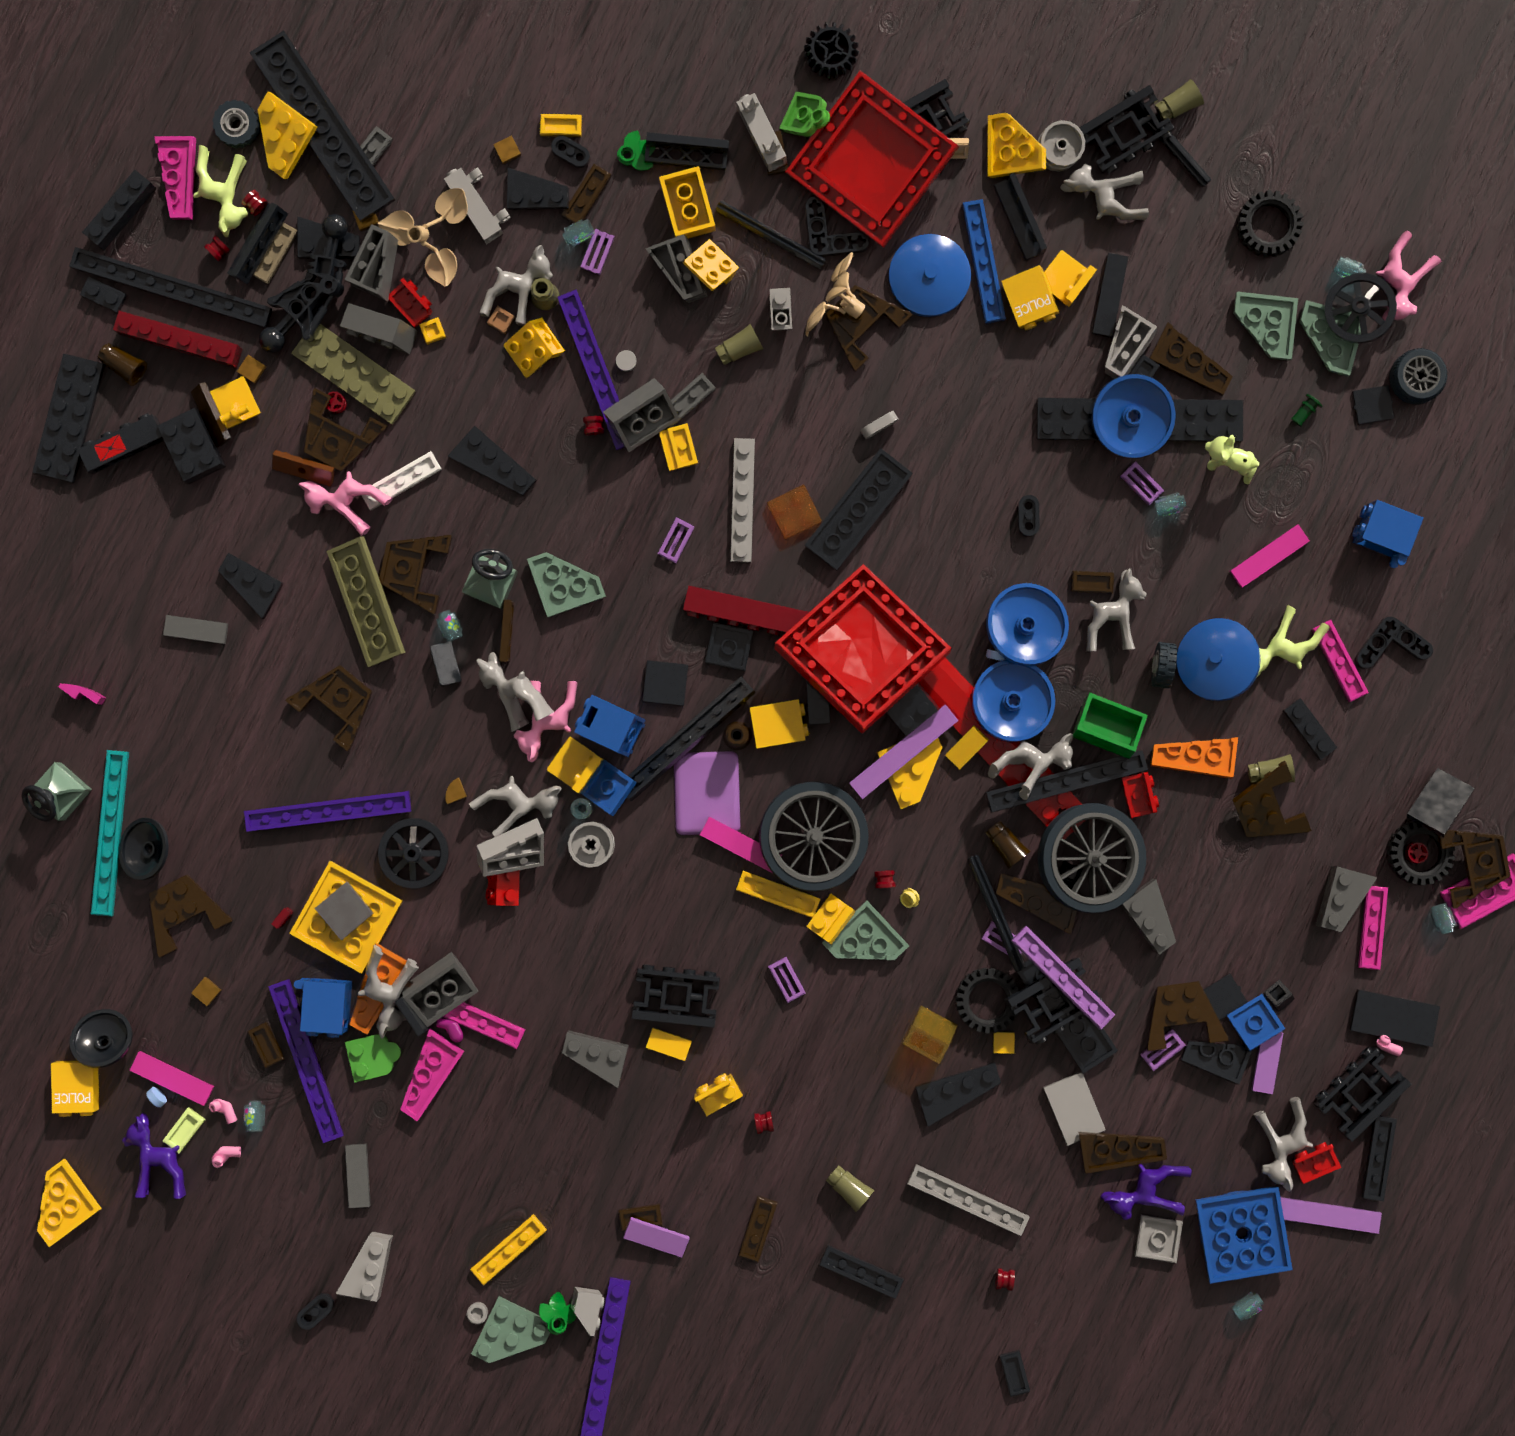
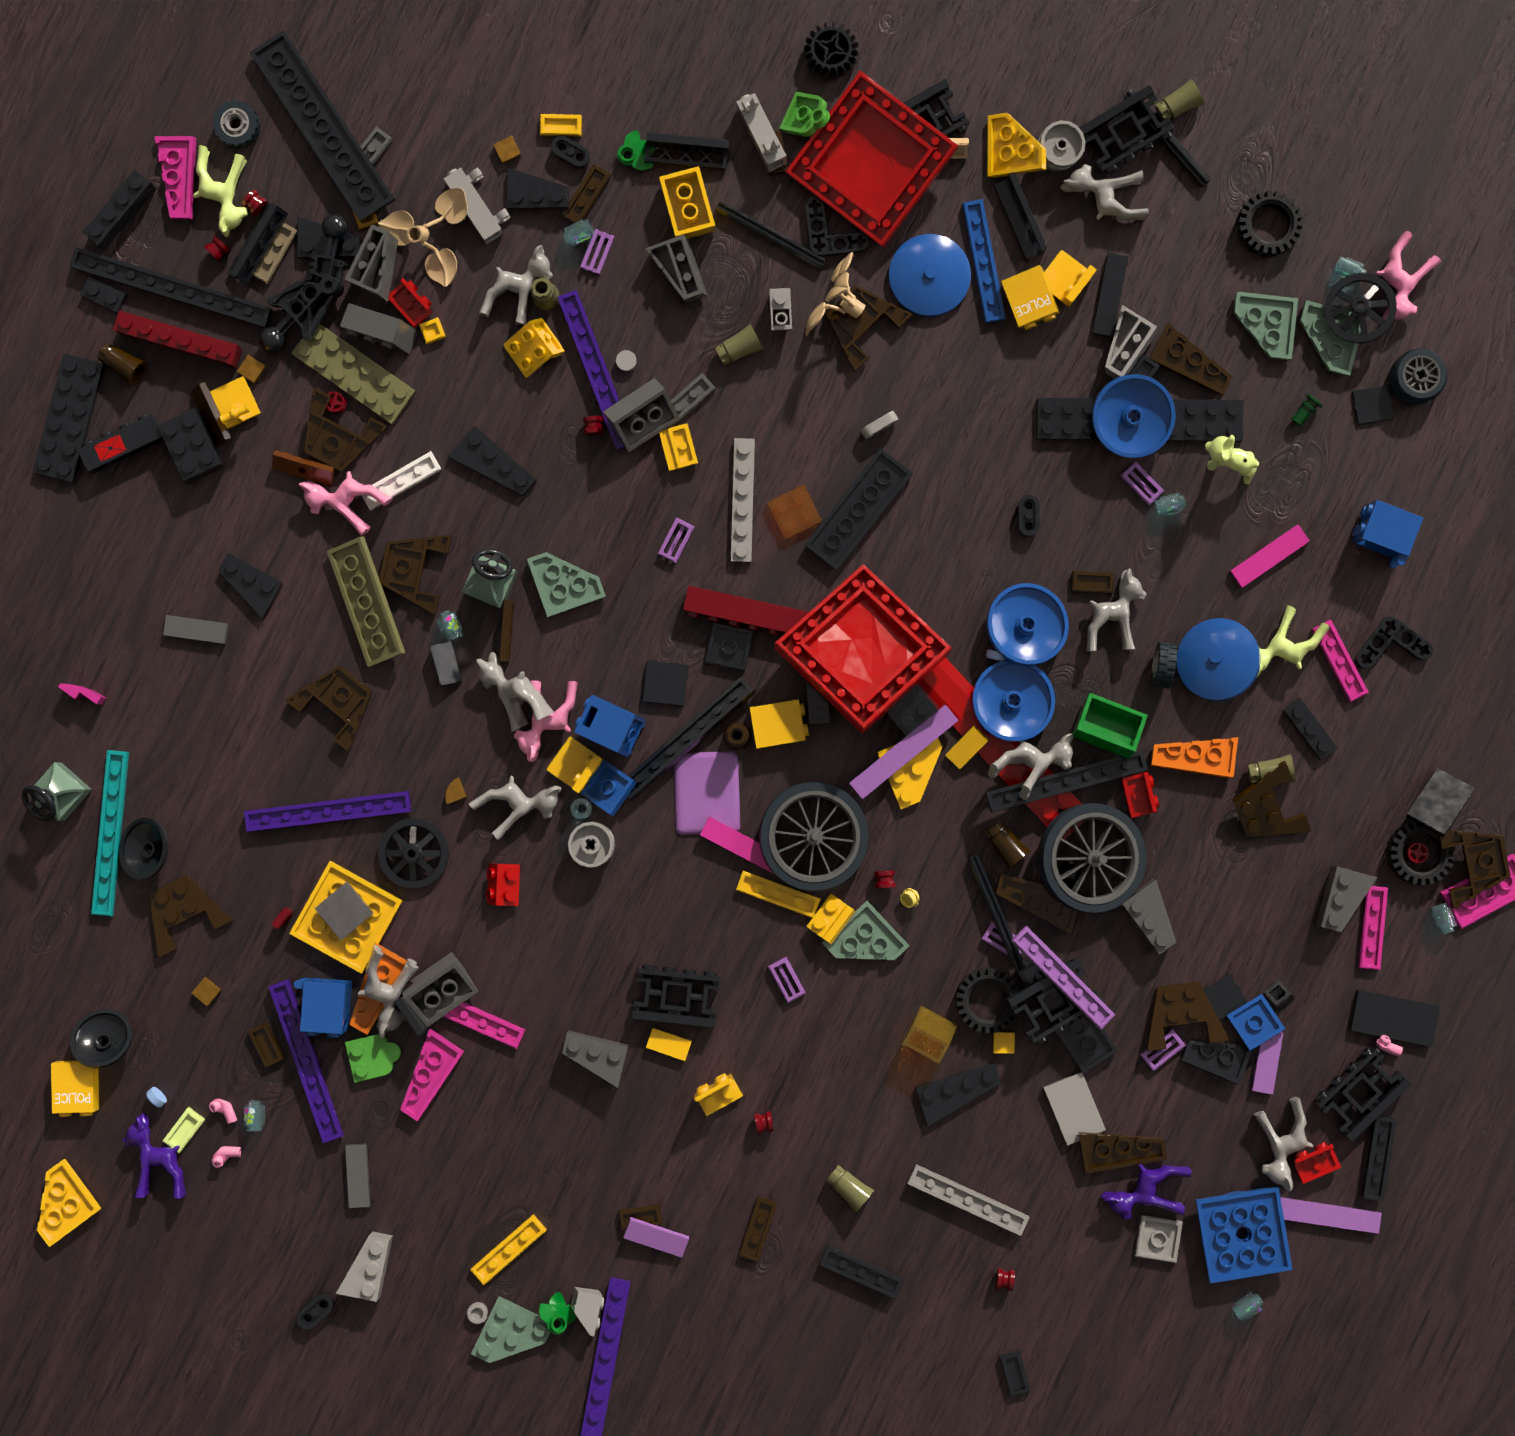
(172, 1078): dark pink tile -> none
(283, 134): yellow plate -> none
(452, 1028): magenta arm -> none
(501, 320): medium nougat tile -> none
(512, 850): light grey wedge -> none
(711, 265): yellow bracket -> none

